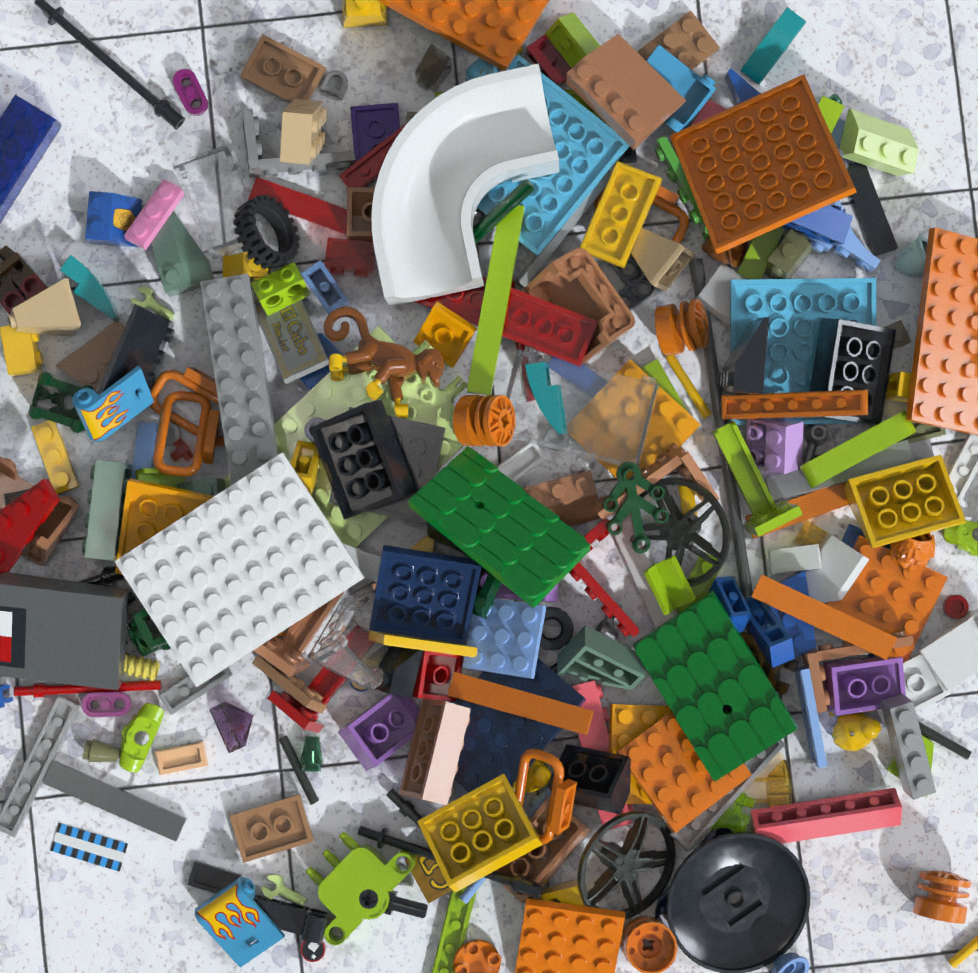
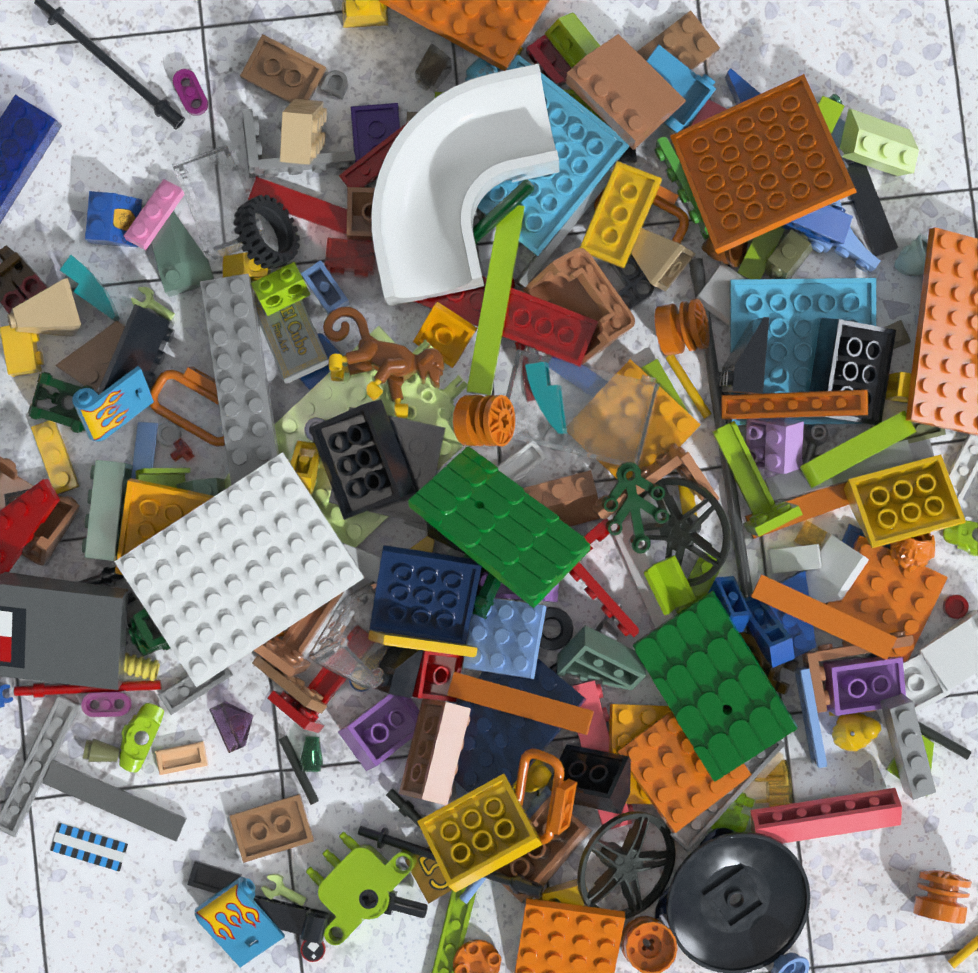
(205, 440): orange bar -> none
(773, 46): teal slope -> none

